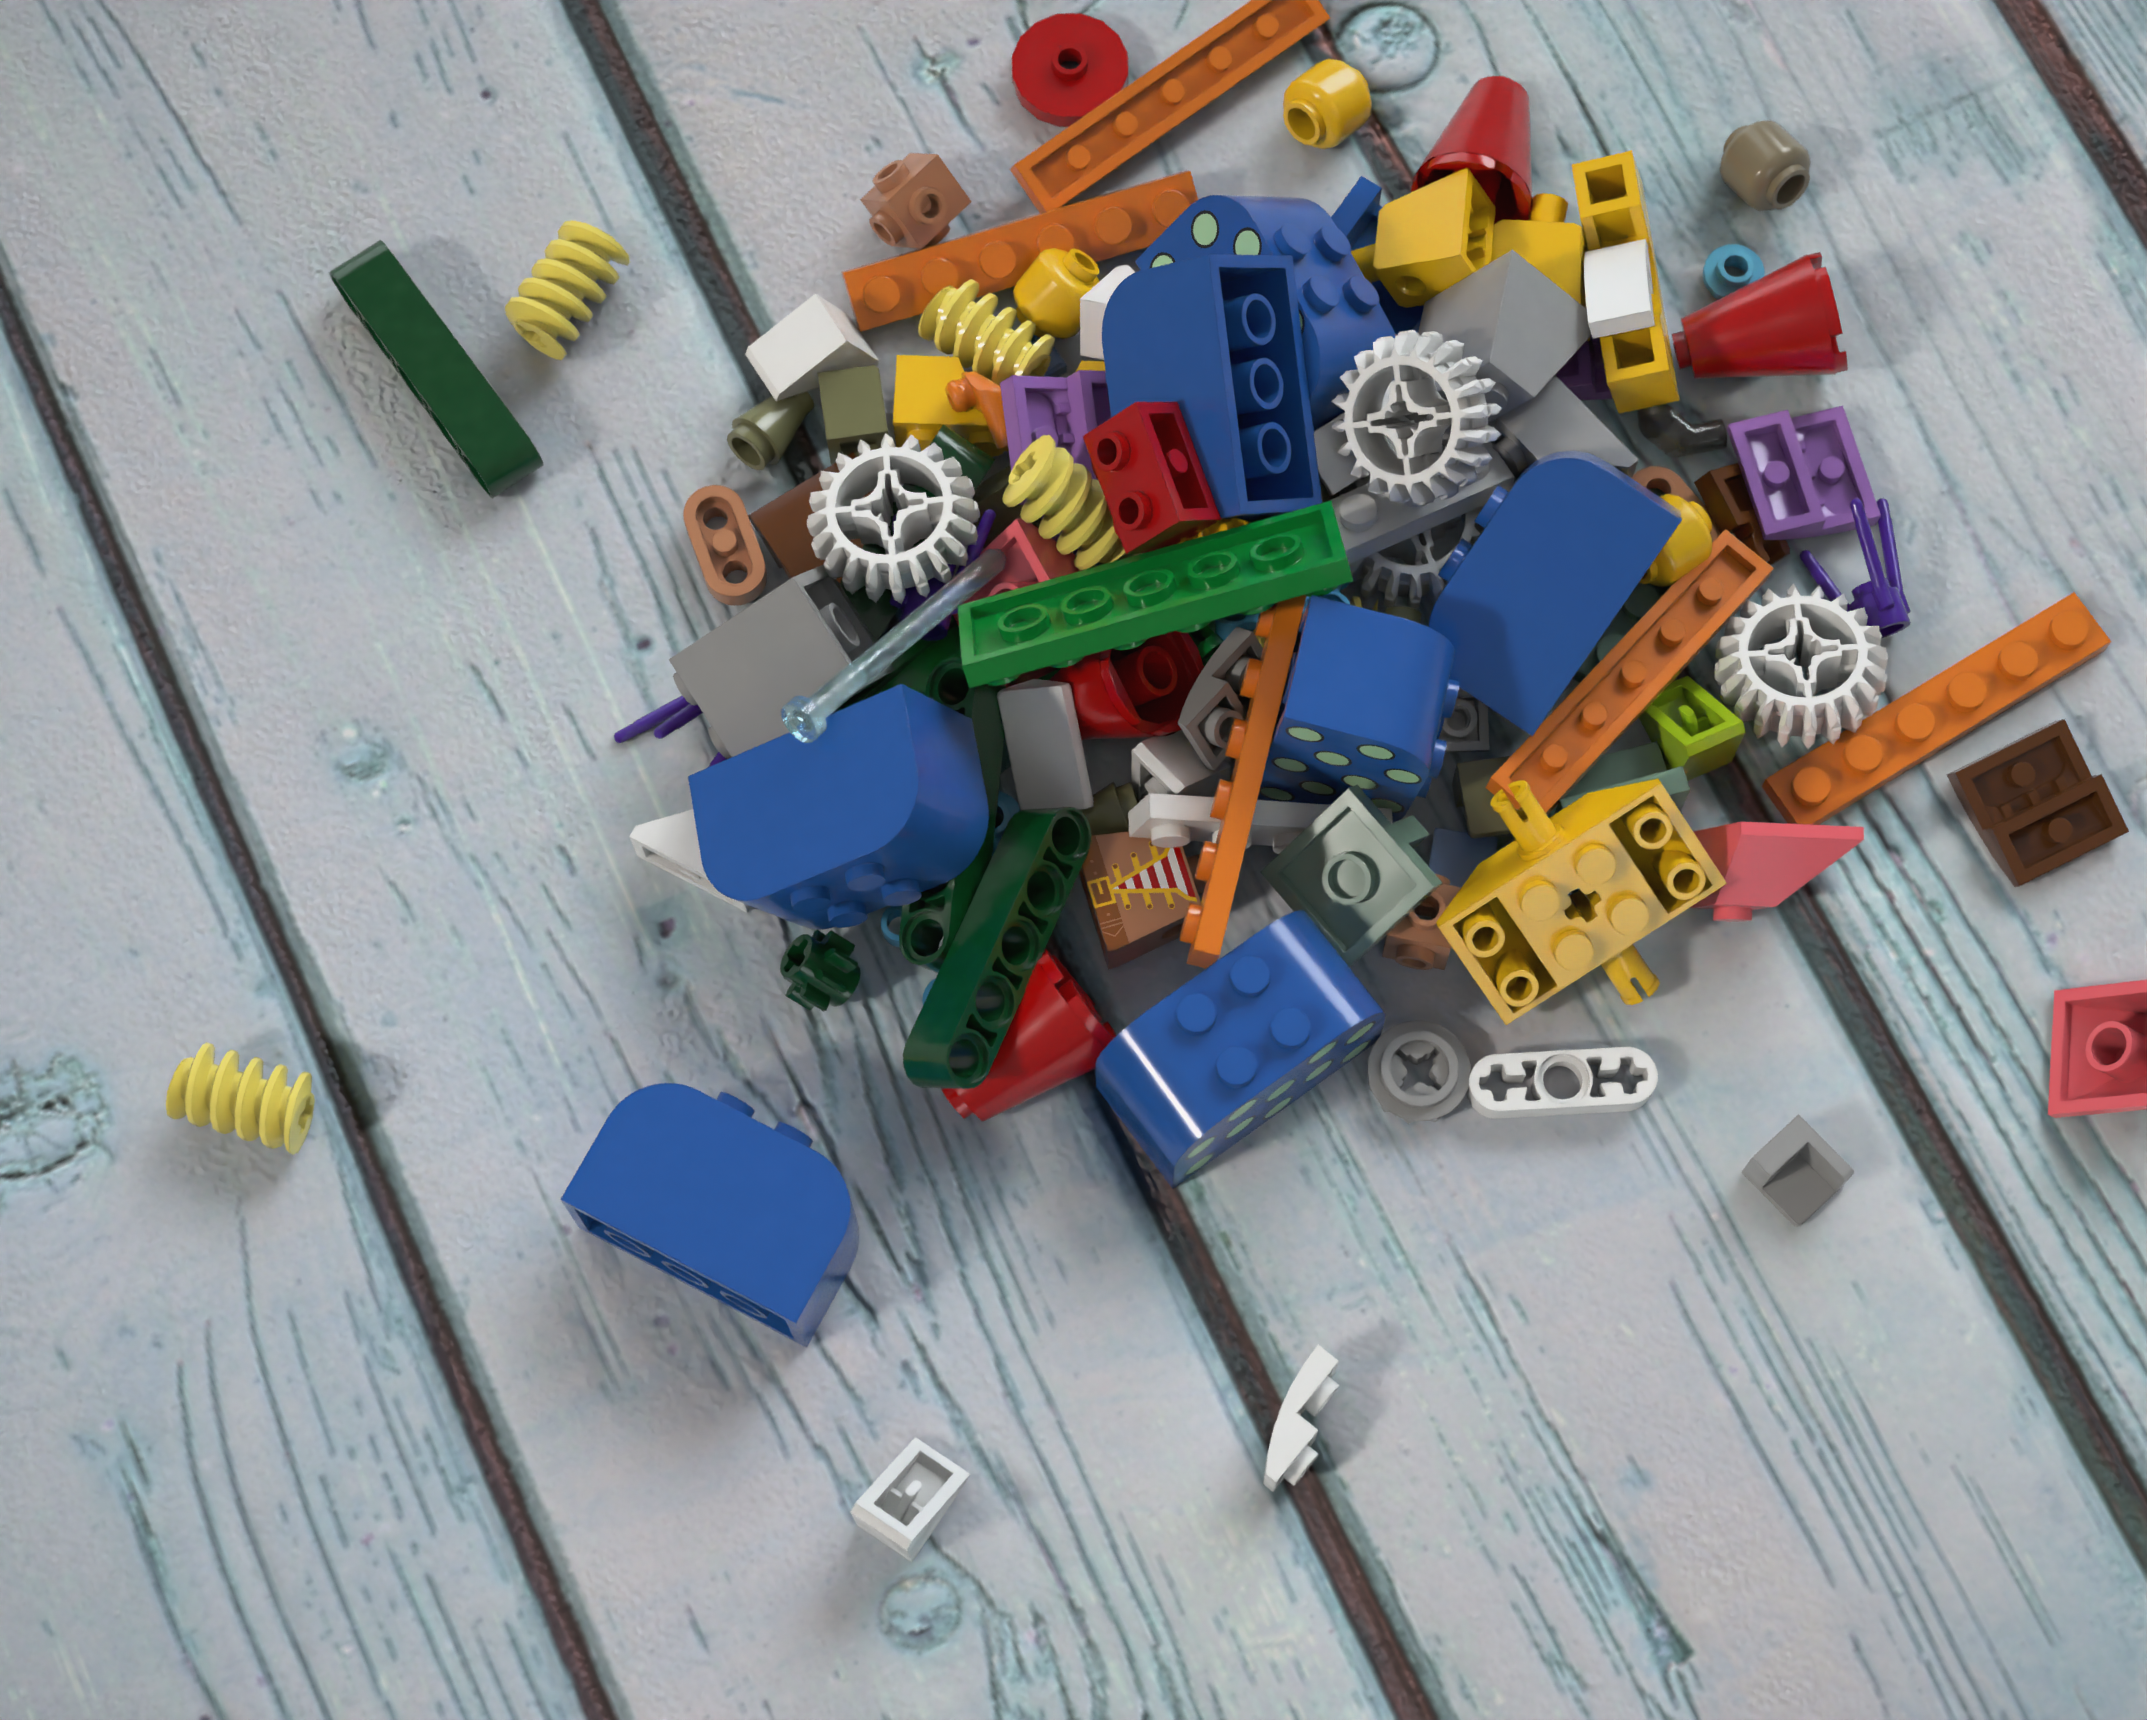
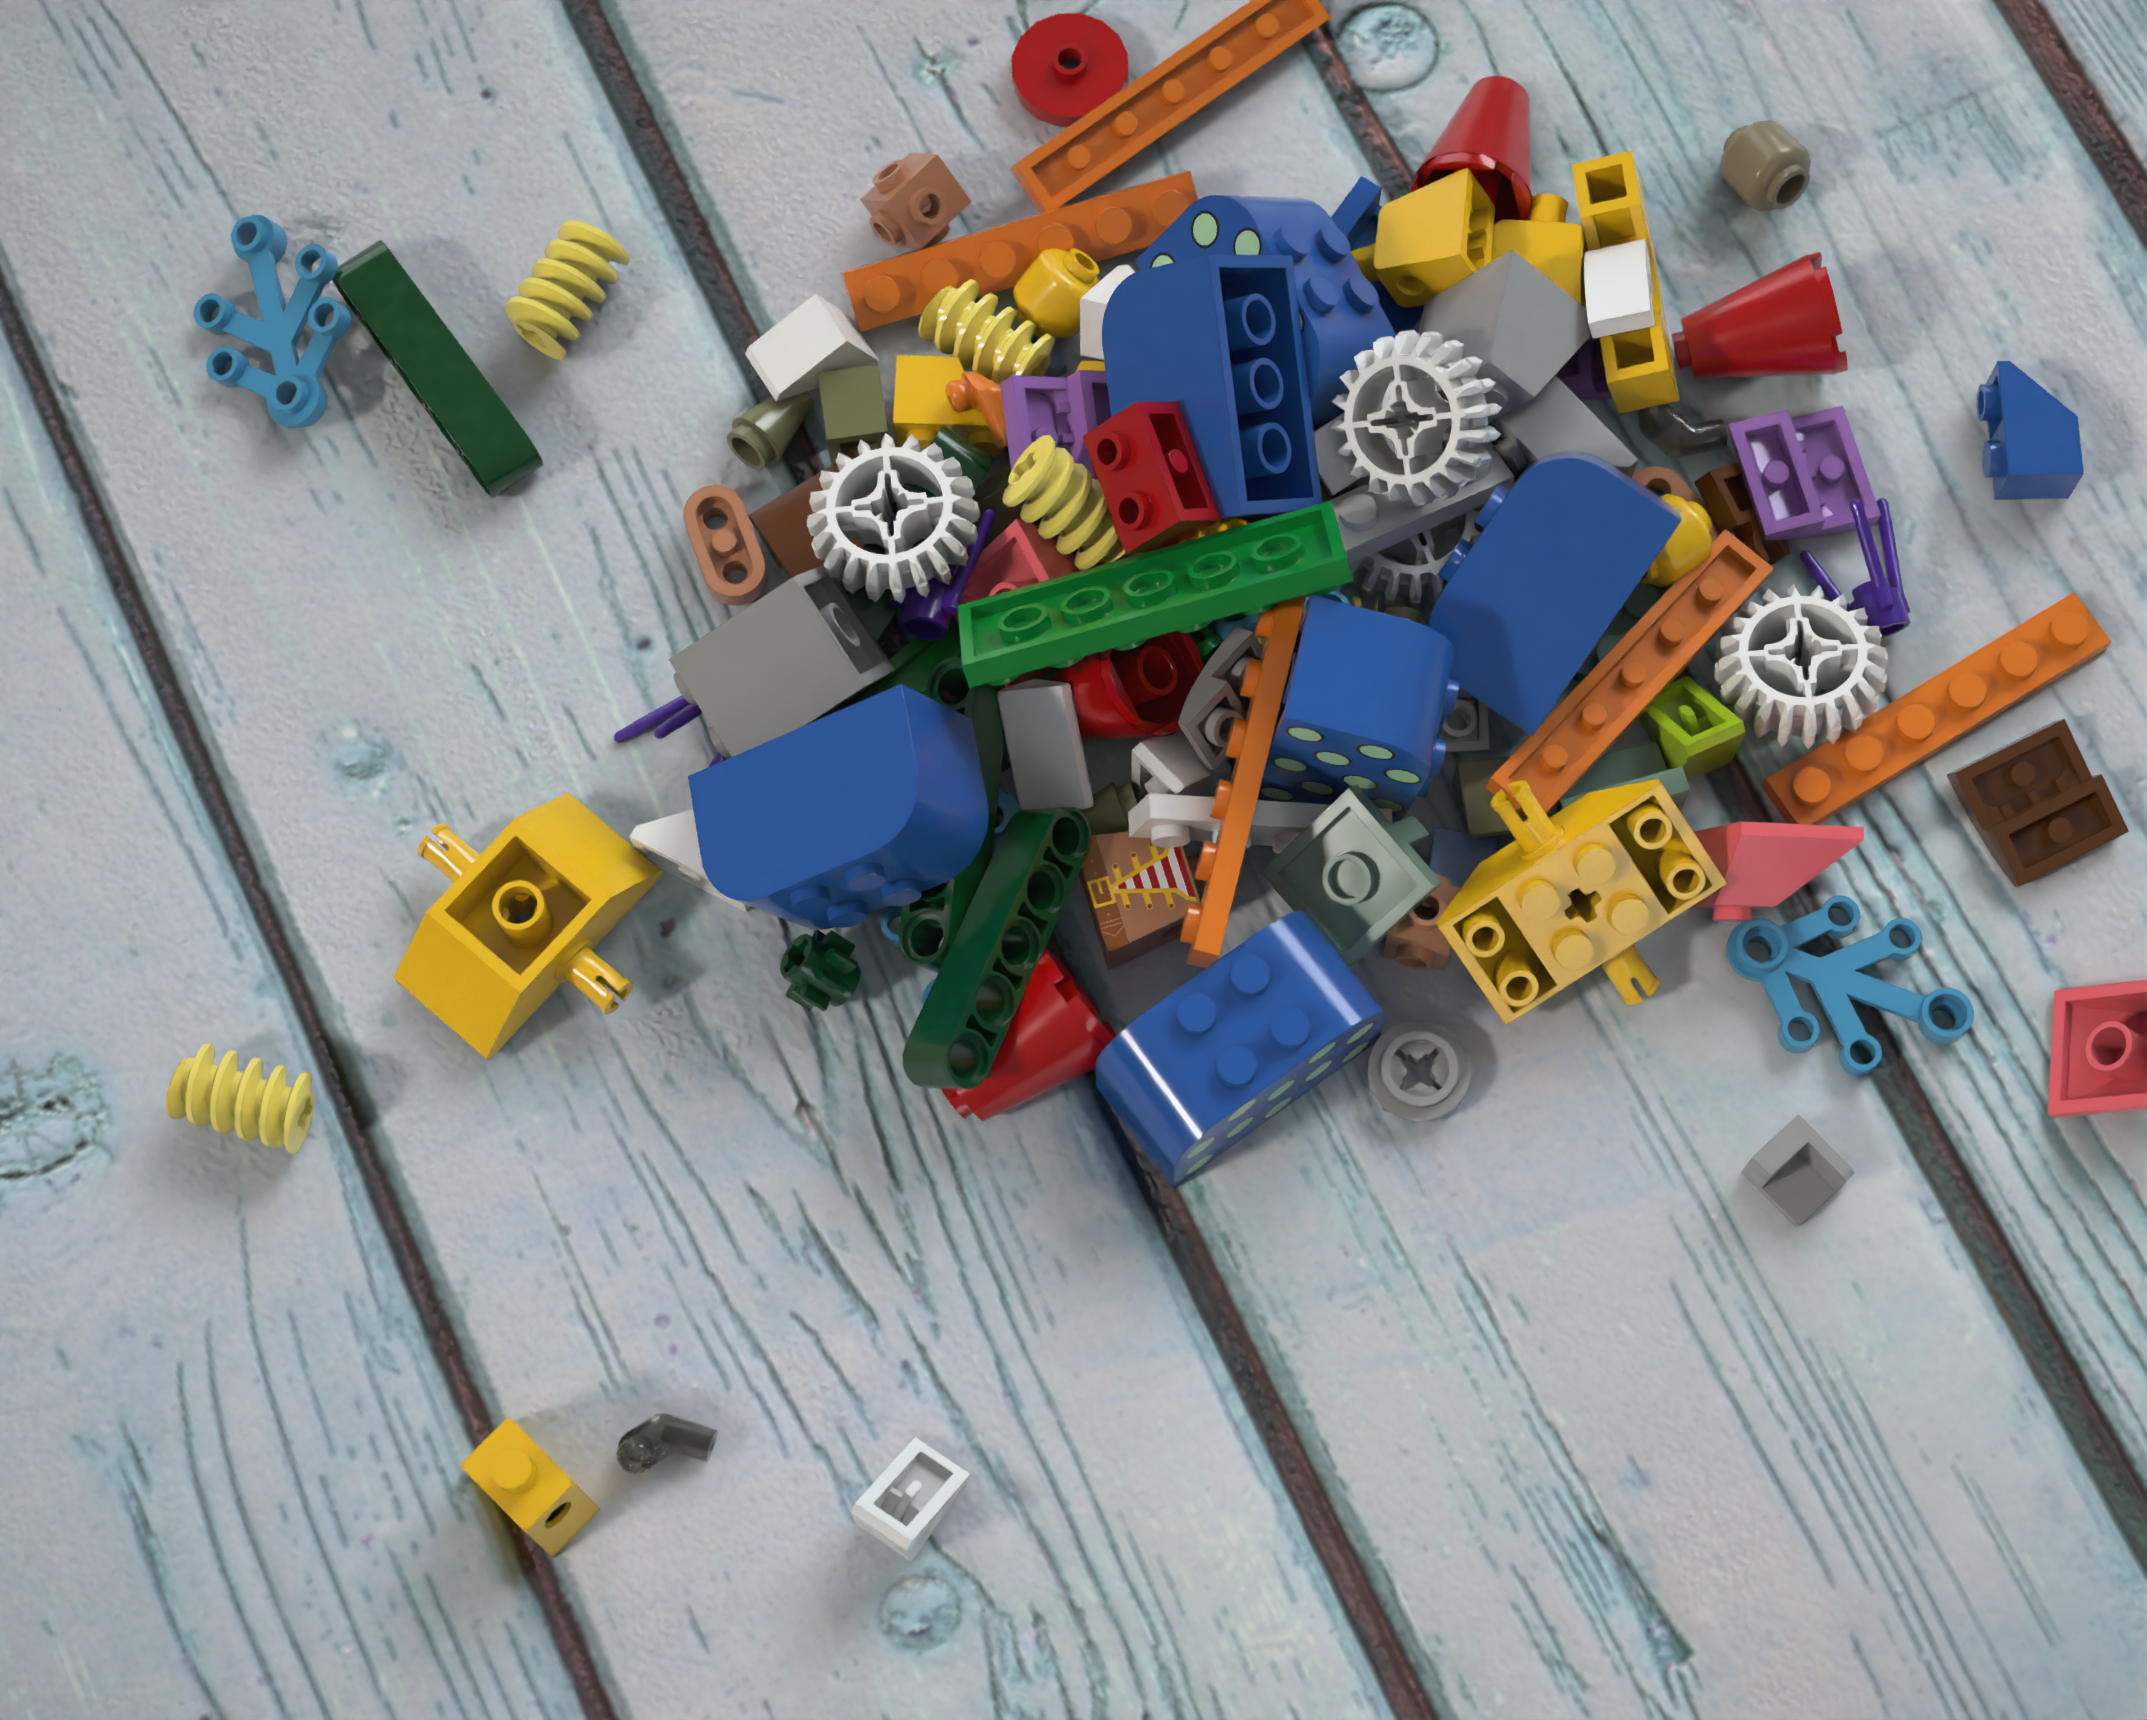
(280, 325): none -> dark azure plant
(493, 974): none -> yellow slope
(529, 1486): none -> yellow torso
(661, 1437): none -> clear smoke arm
(720, 1204): blue brick -> none
(806, 716): clear light blue bar -> none
(1292, 1435): white slope -> none
(1326, 104): yellow head -> none
(1610, 1097): white beam -> none
(1718, 281): medium azure plate -> none
(1837, 980): none -> dark azure plant
(2031, 438): none -> blue slope

